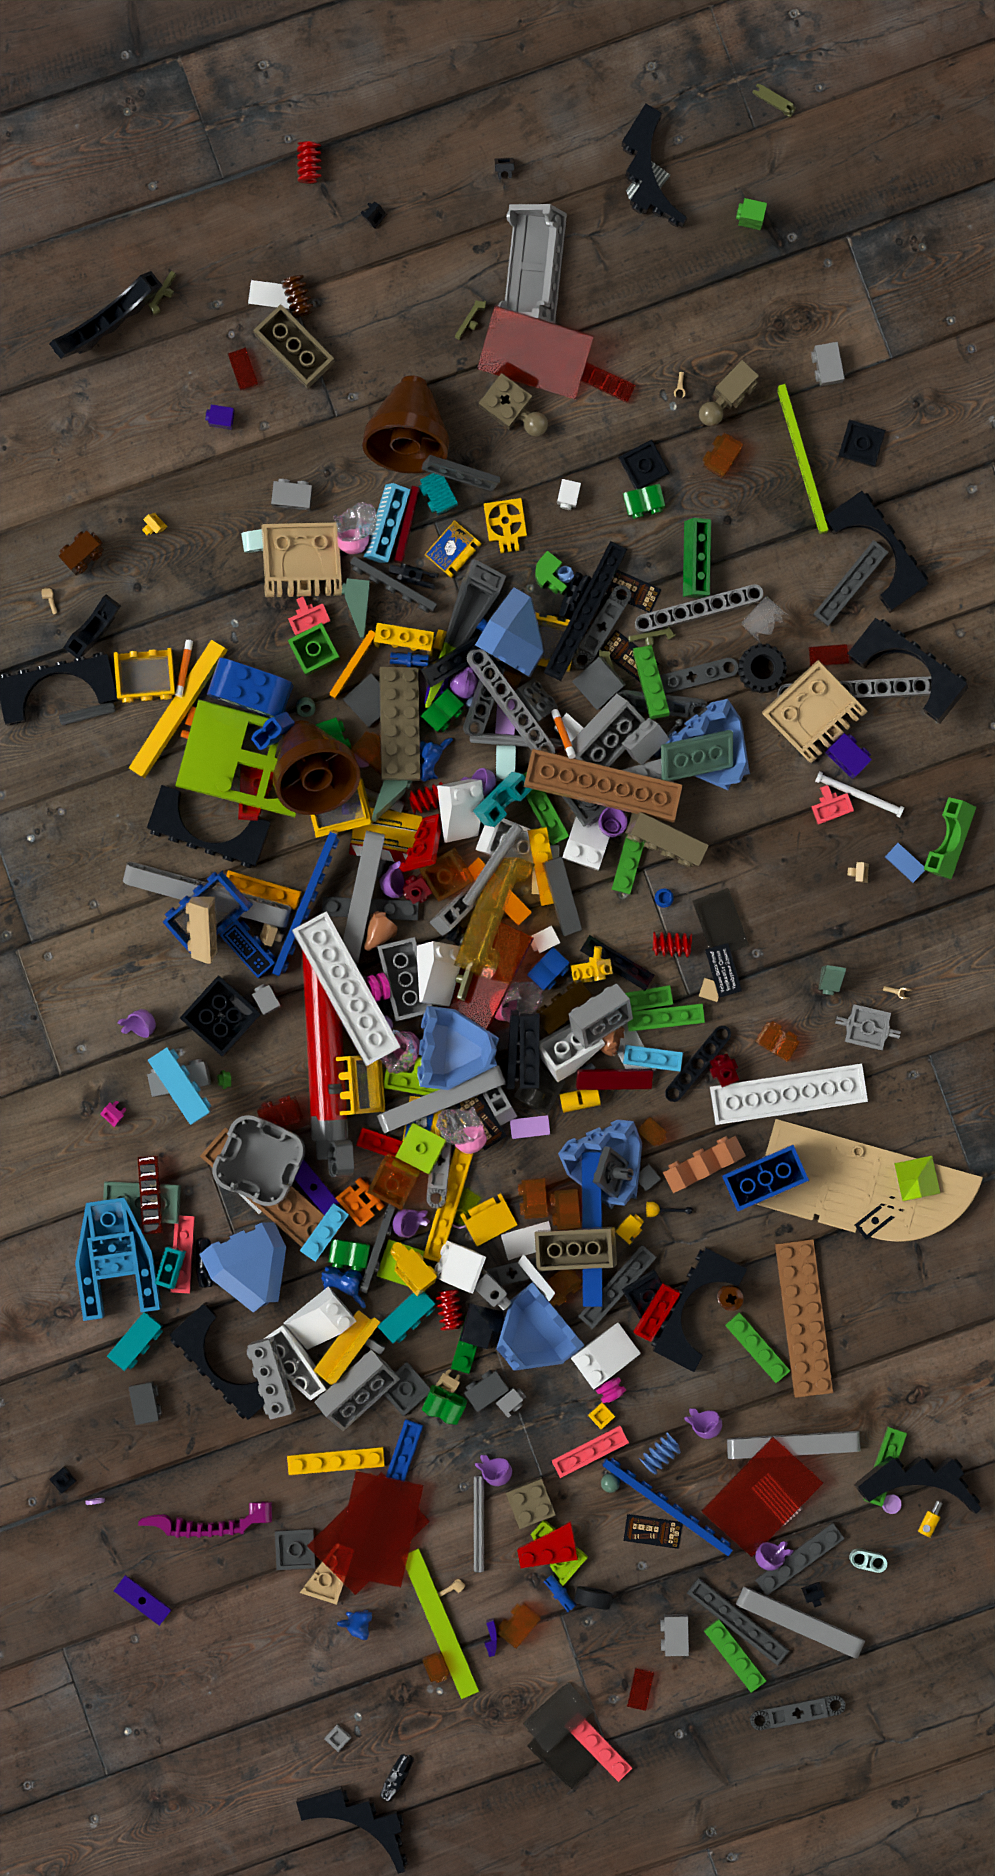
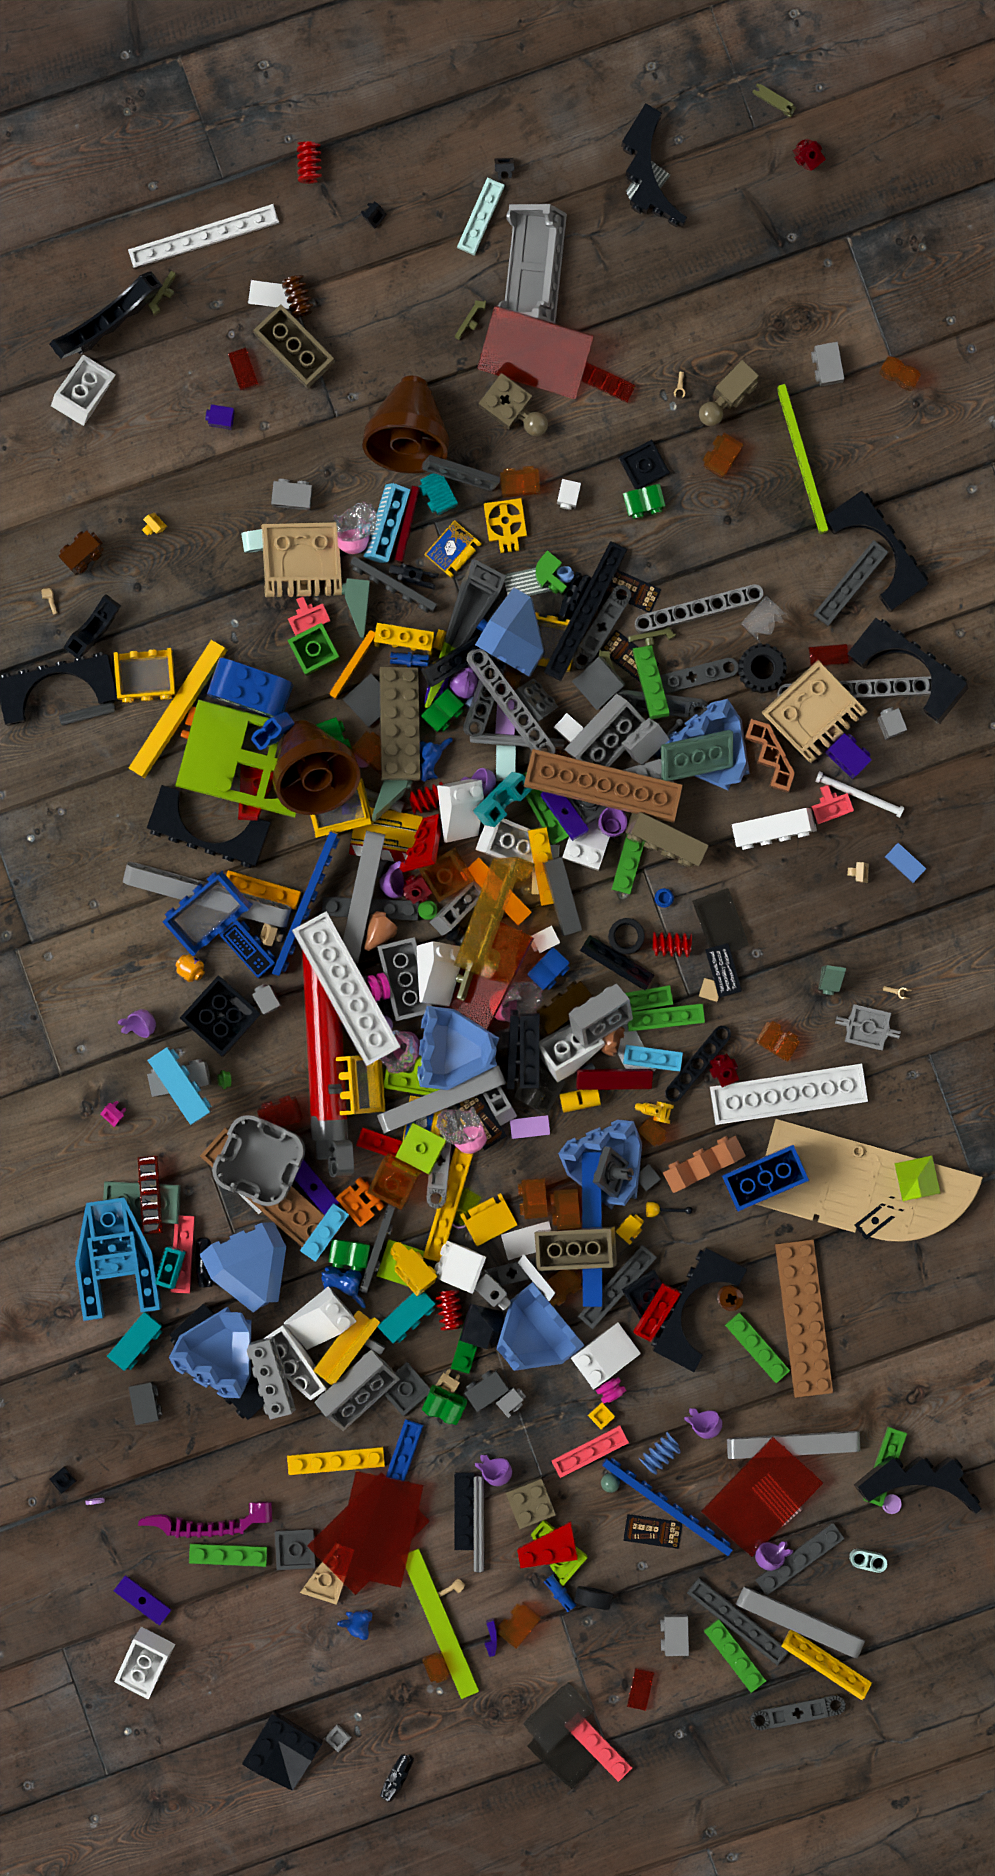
(82, 390): none -> white slope
(144, 1662): none -> white slope
(184, 668): orange bar -> none
(190, 968): none -> light orange head
(202, 928): tan slope -> none
(203, 236): none -> white tile
(216, 1353): none -> medium blue panel
(228, 1554): none -> bright green plate
(282, 1751): none -> black slope
(305, 701): sand green piece -> none
(384, 1827): black arch -> none
(408, 1221): medium lavender piece -> none
(427, 910): none -> bright green plate
(463, 1510): none -> black plate
(480, 216): none -> light aqua tile
(492, 864): light grey axle -> none
(520, 482): none -> clear orange brick
(525, 582): none -> light grey sticker
(563, 733): orange bar -> none
(571, 821): none -> dark purple tile
(594, 968): yellow brick -> none
(640, 940): none -> black tyre
(660, 1111): none -> yellow piece
(696, 558): green brick -> none
(751, 213): bright green brick -> none
(771, 754): none -> nougat brick
(774, 827): none -> white wedge
(808, 154): none -> dark red brick
(813, 1594): black tile -> none
(826, 1664): none -> yellow plate
(861, 443): black tile -> none
(891, 723): none -> light grey brick
(904, 376): none -> clear orange brick
(930, 1521): yellow piece -> none
(958, 818): bright green arch -> none

